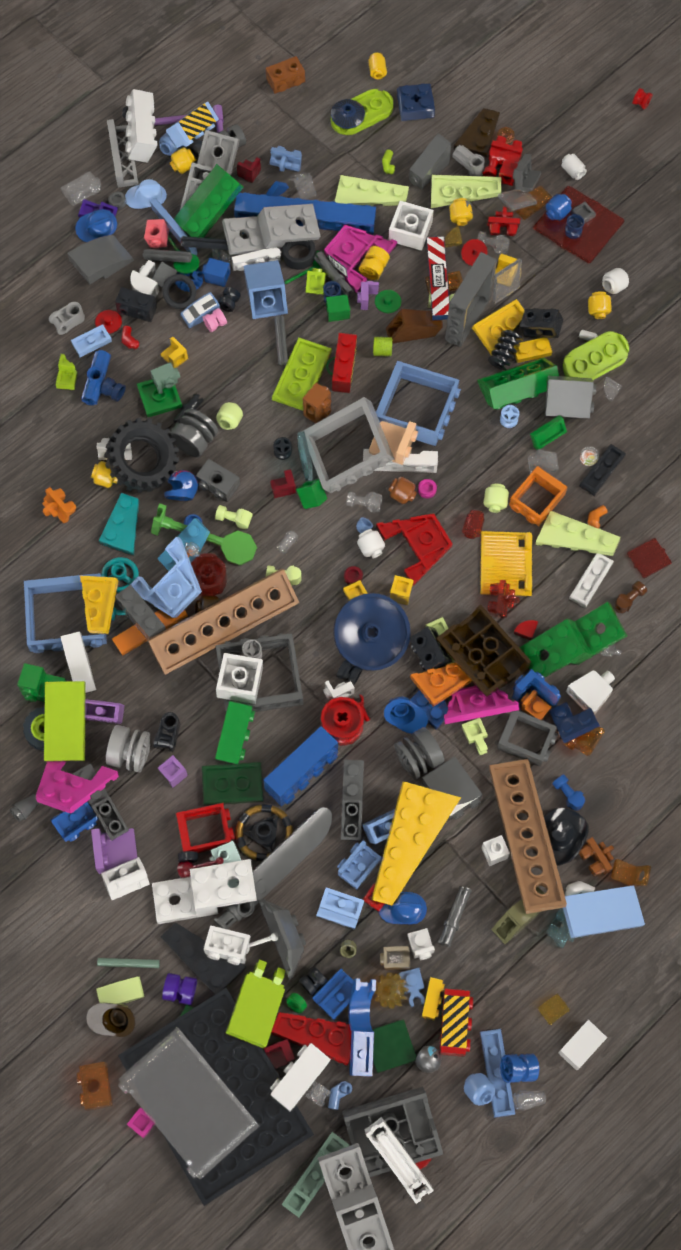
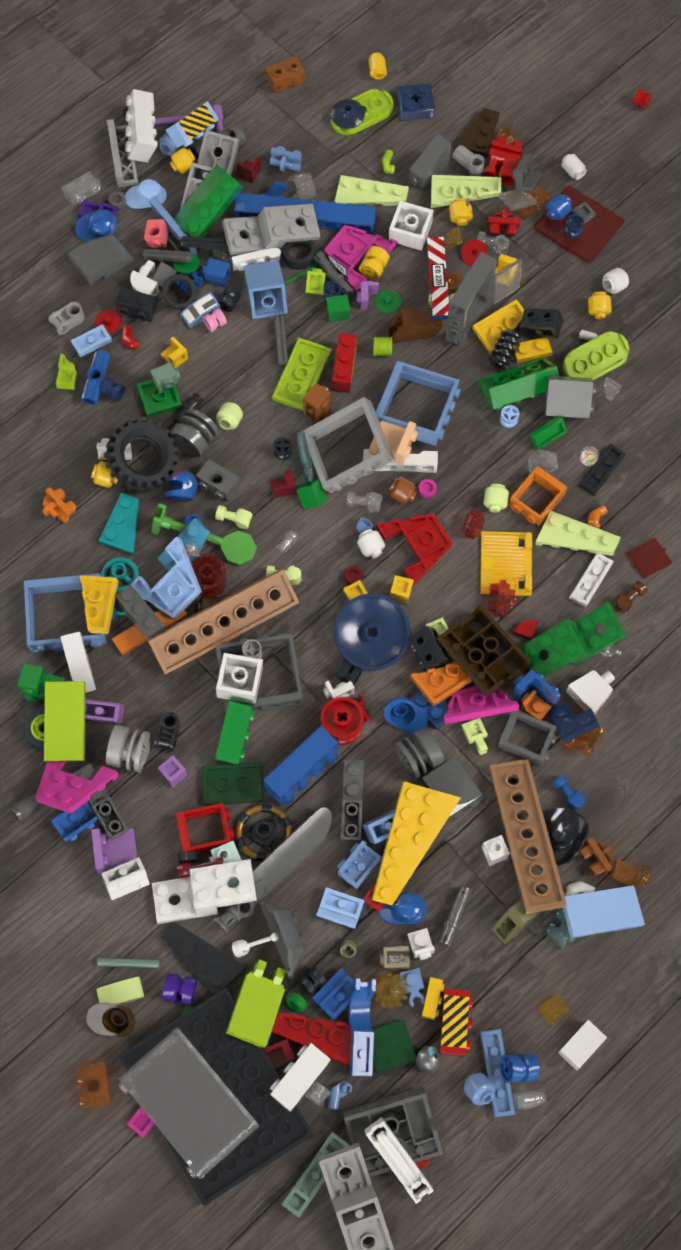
(226, 945): white bracket -> none

